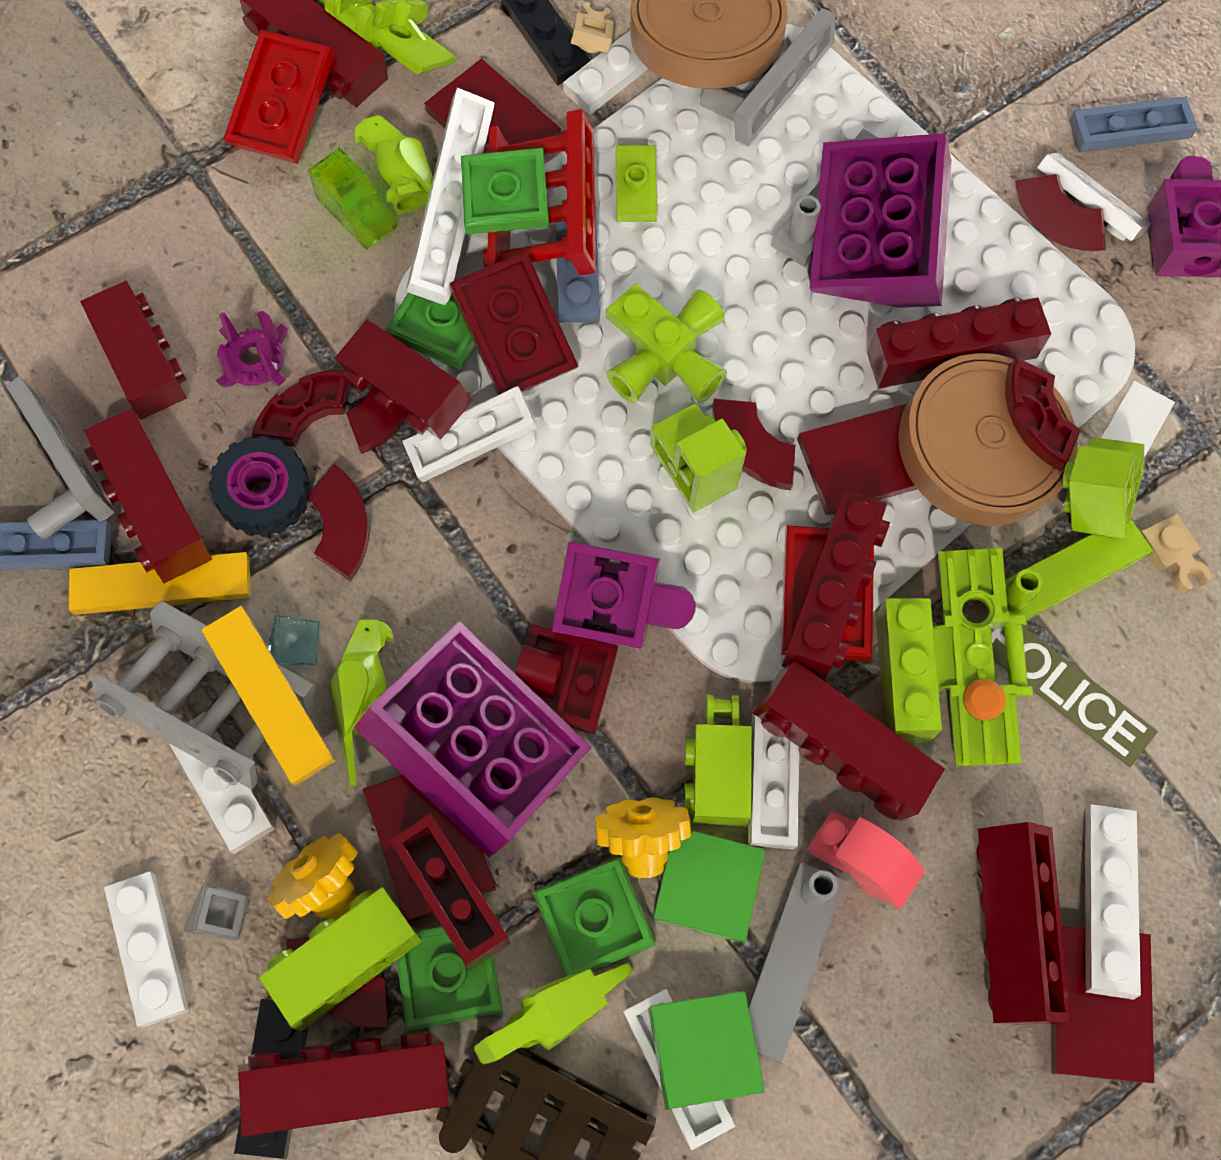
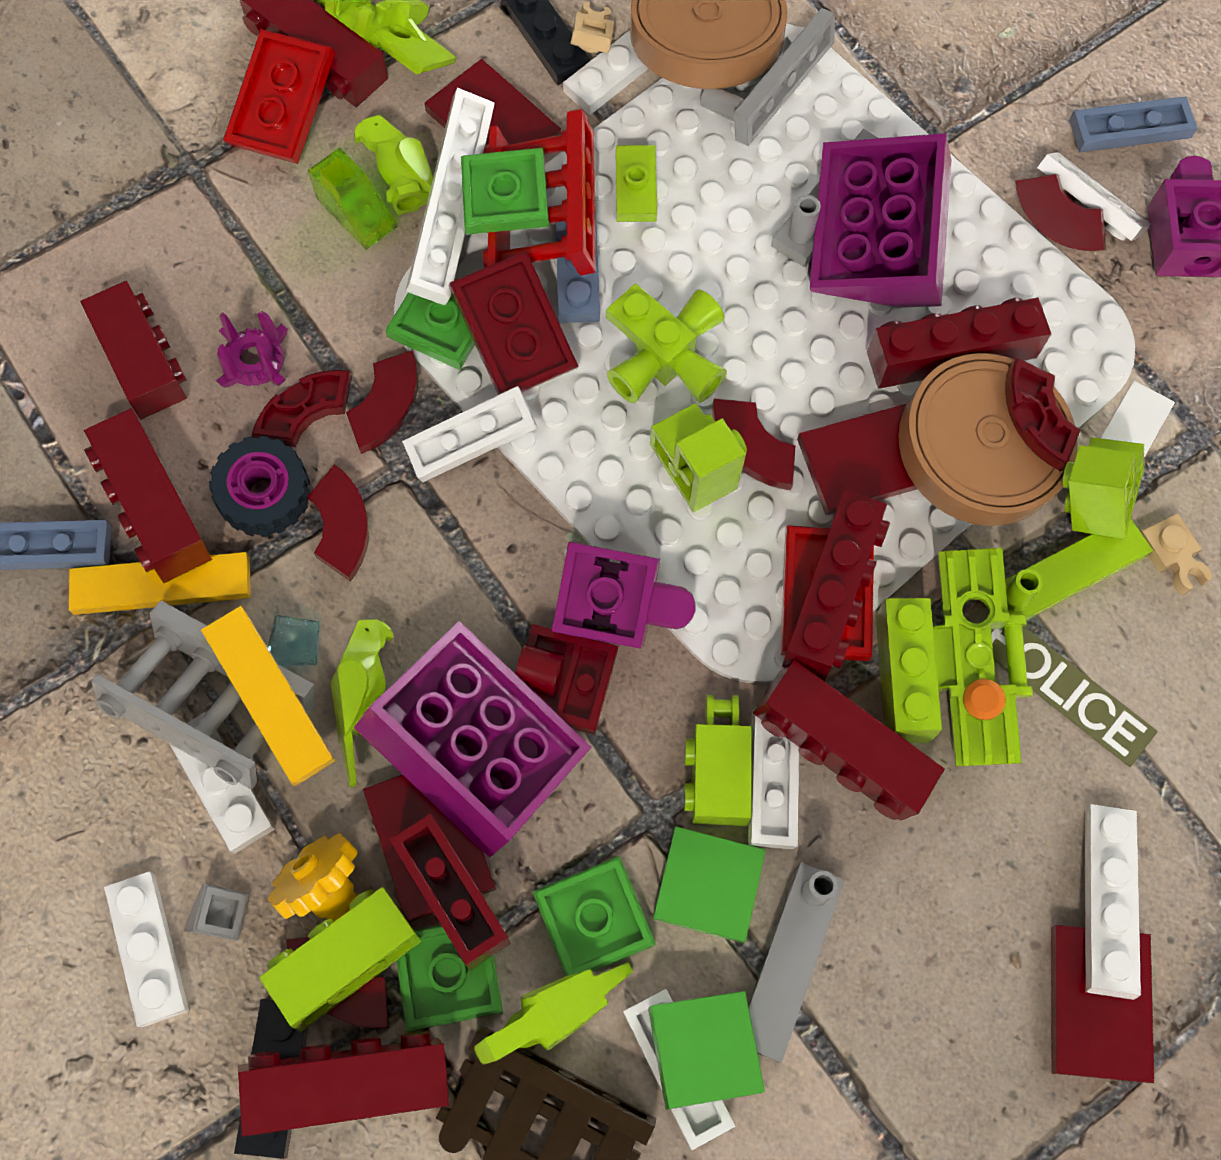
(83, 490): light grey piece -> none
(402, 380): dark red brick -> none
(643, 833): yellow plant -> none
(870, 856): coral brick -> none
(1023, 925): dark red brick -> none

